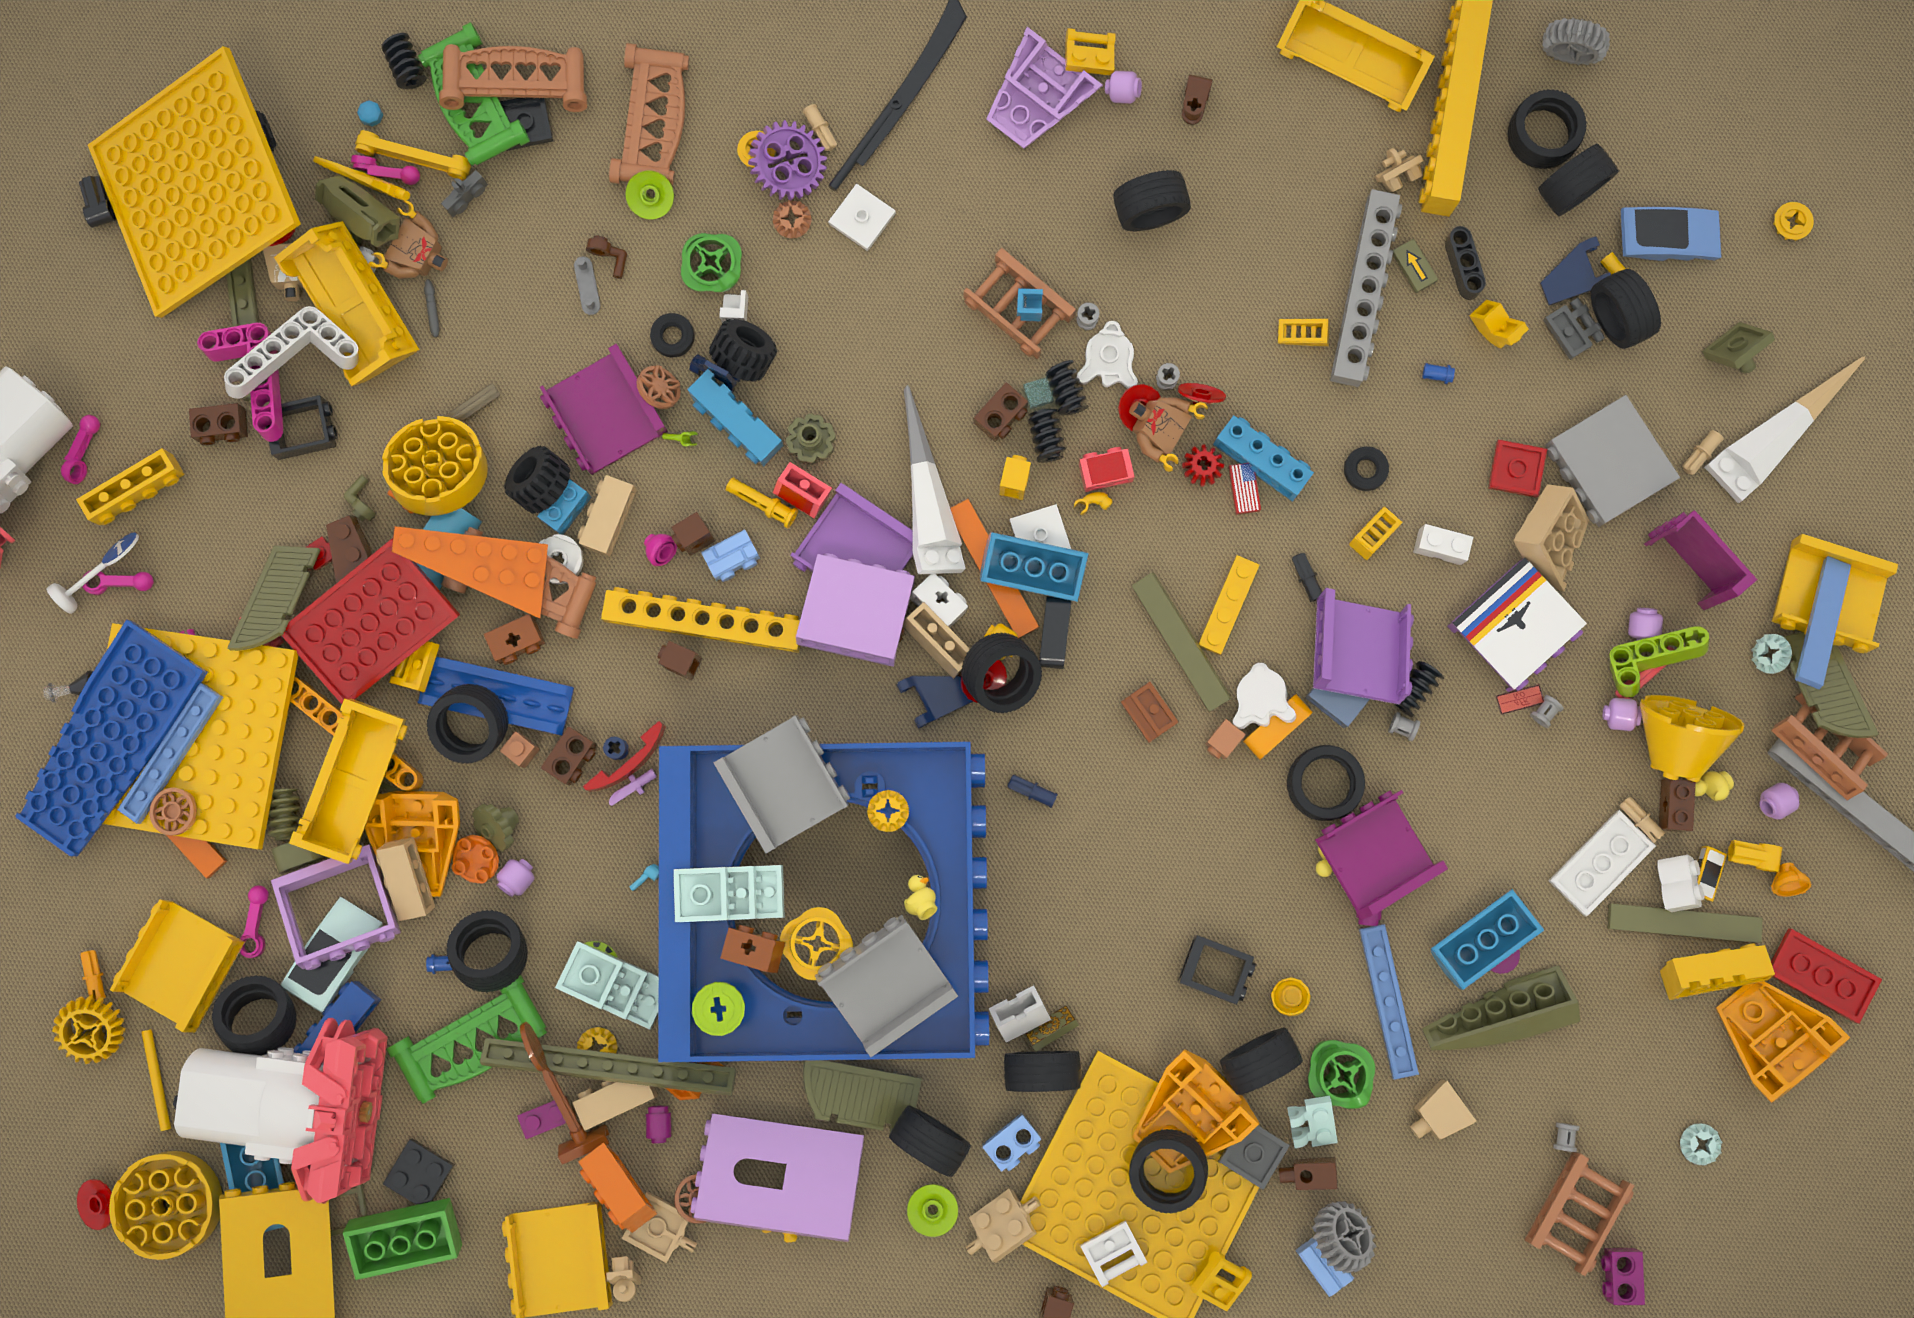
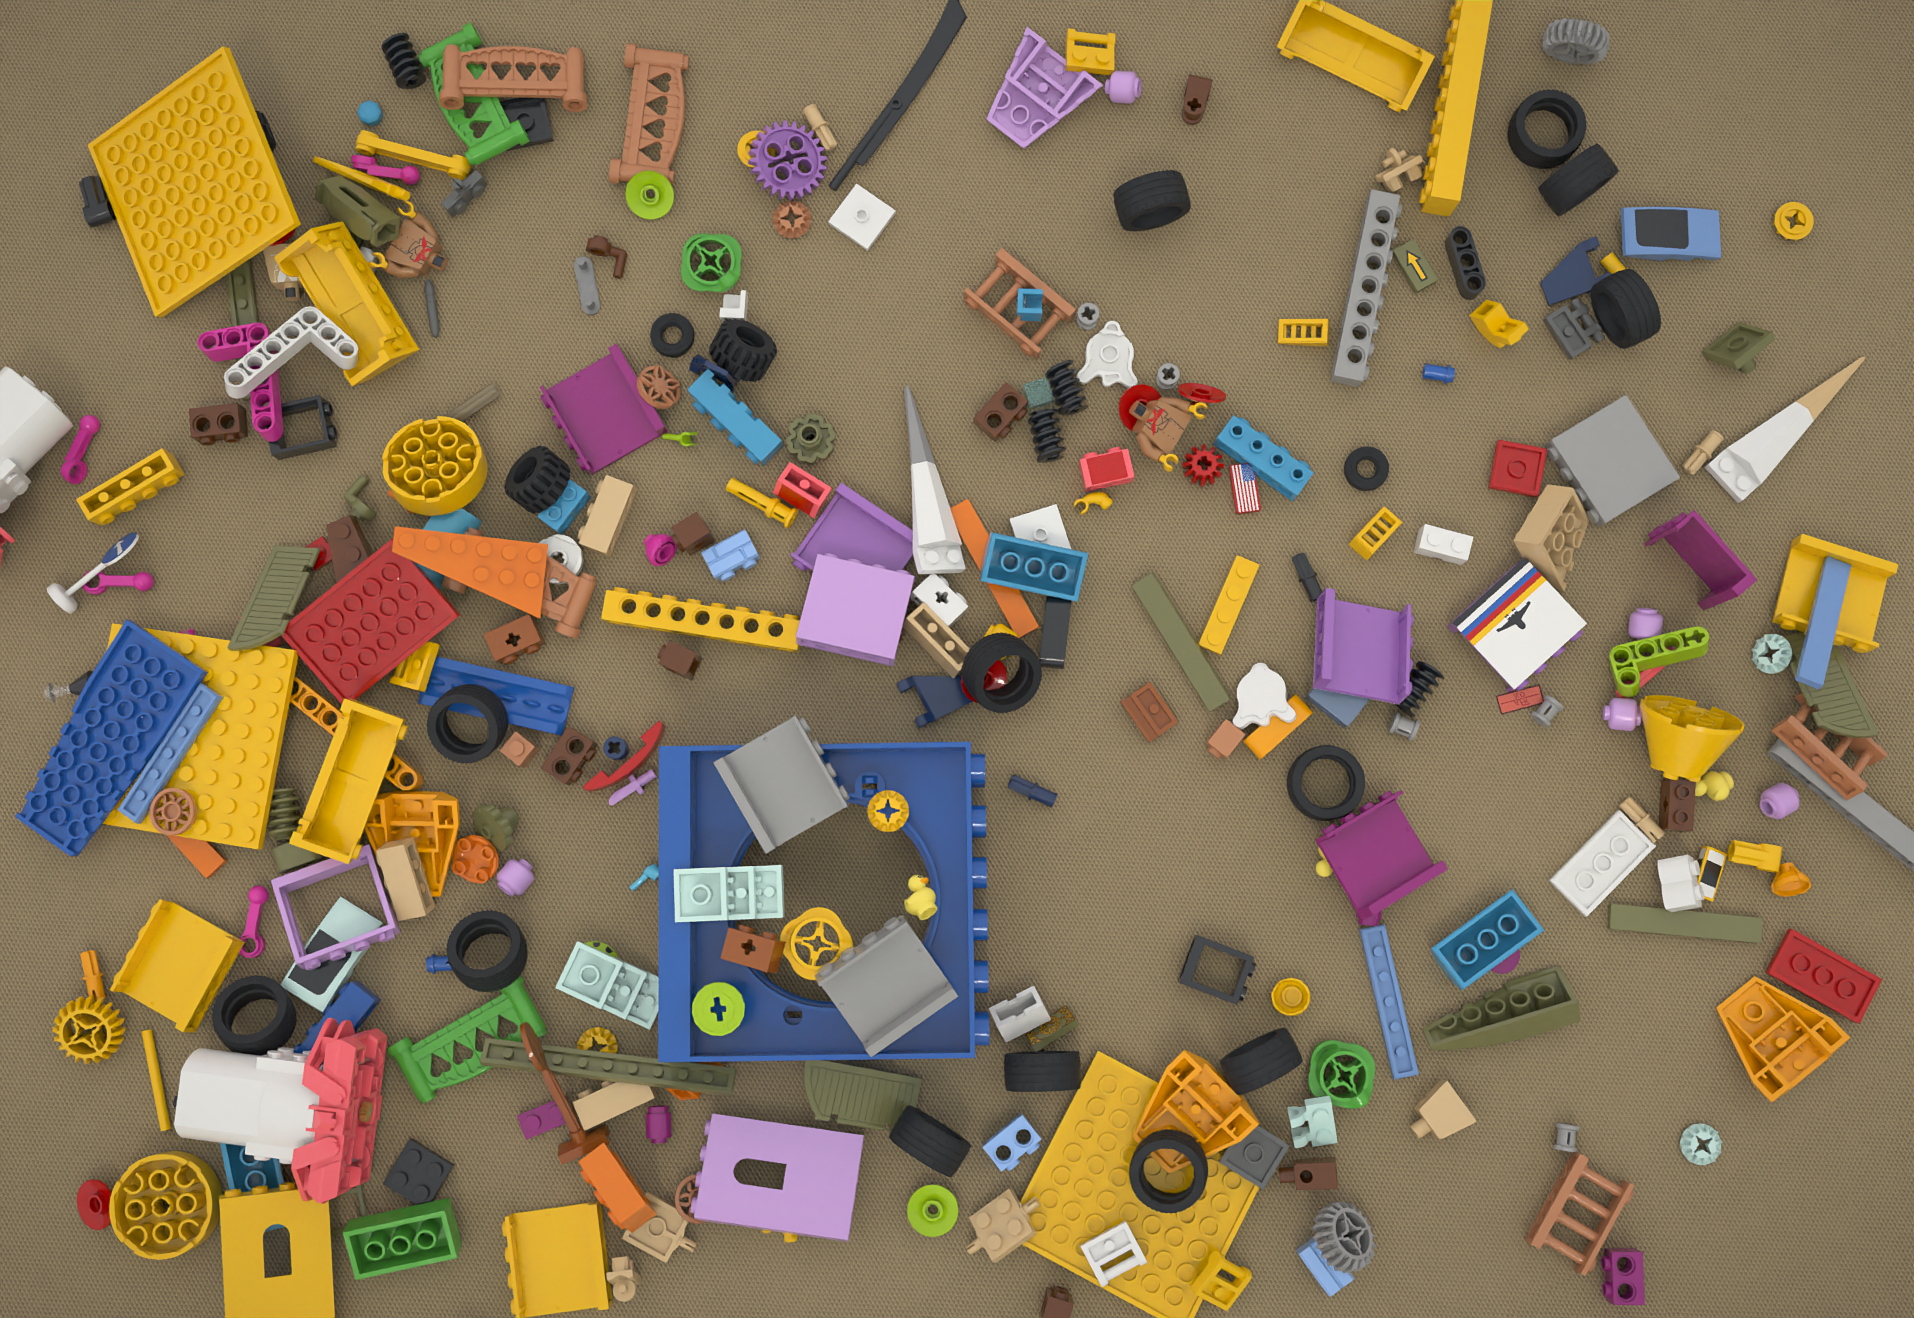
(1015, 477): yellow brick -> none
(1716, 971): yellow wedge -> none

